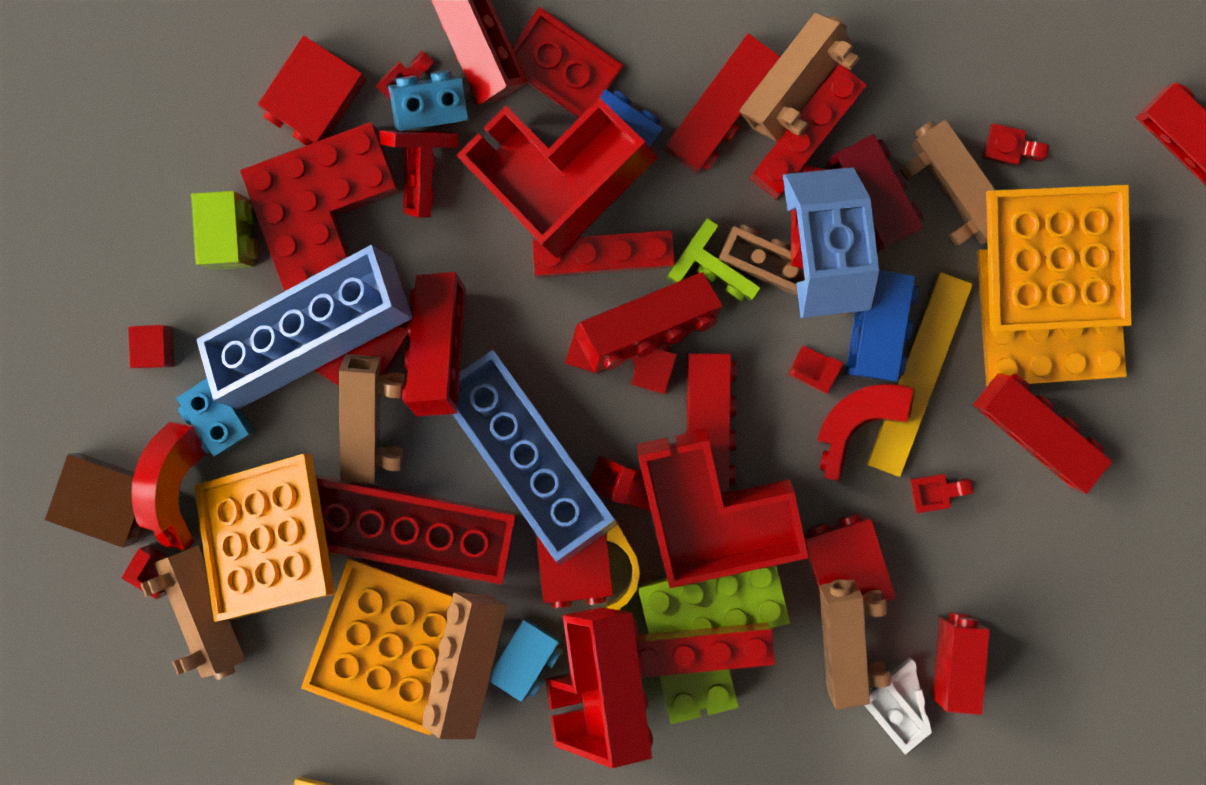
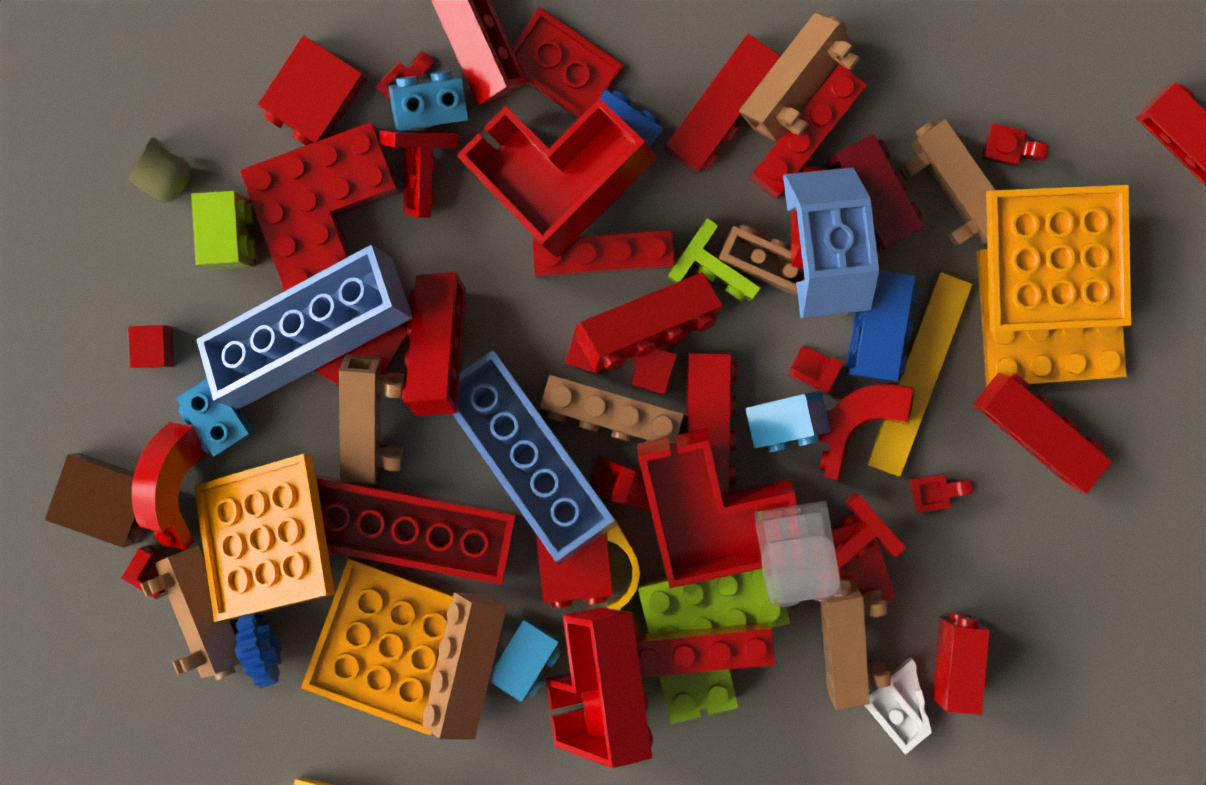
(160, 173): none -> olive helmet
(258, 649): none -> blue gear
(609, 410): none -> medium nougat brick
(787, 420): none -> dark azure brick
(798, 554): none -> clear brick
(859, 539): none -> red bracket

